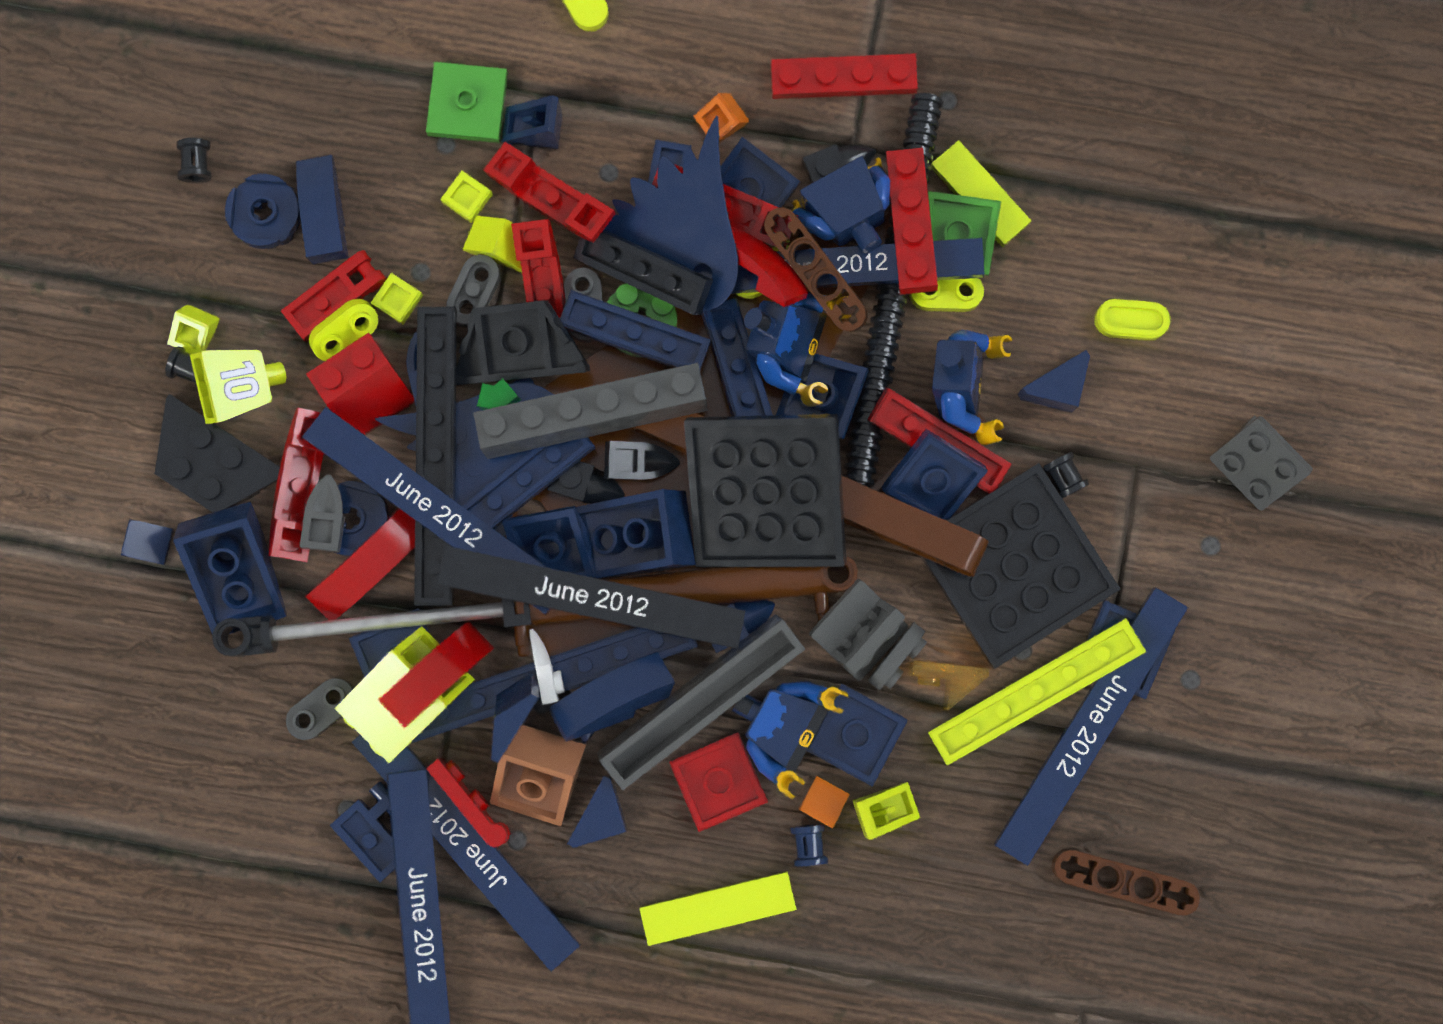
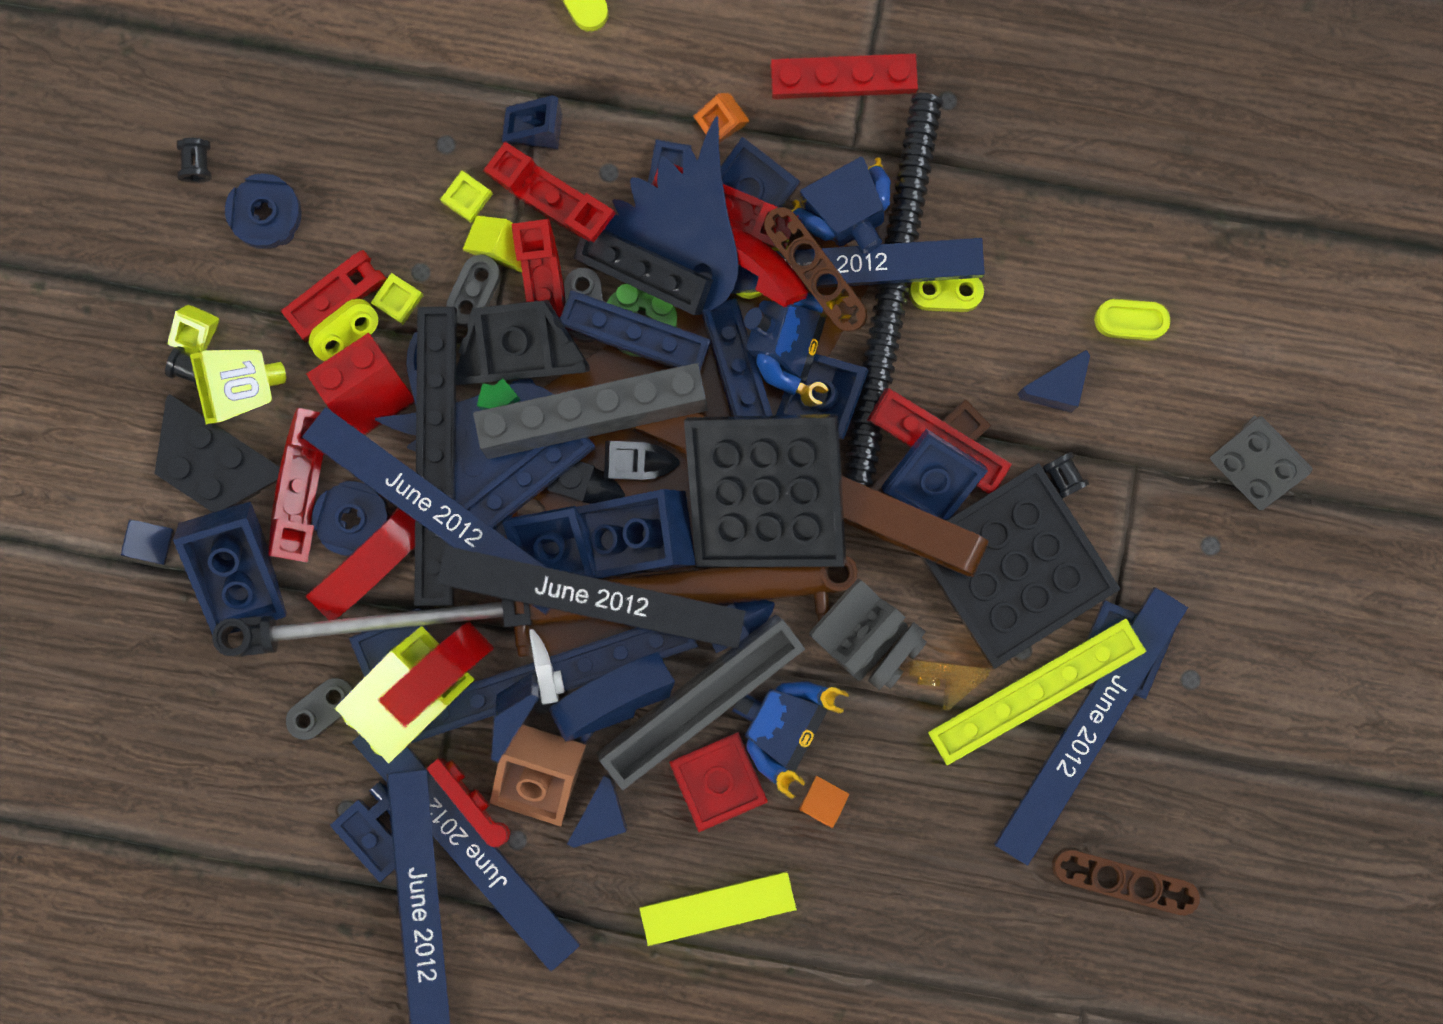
(321, 210): dark blue slope -> none
(323, 518): dark grey plate -> none
(466, 102): bright green plate -> none
(809, 845): dark blue bush -> none
(832, 158): black plate -> none
(858, 737): dark blue plate -> none
(886, 810): neon yellow slope -> none
(911, 221): red plate -> none
(959, 381): torso -> none
(965, 218): bright green plate -> none
(969, 178): neon yellow tile -> none

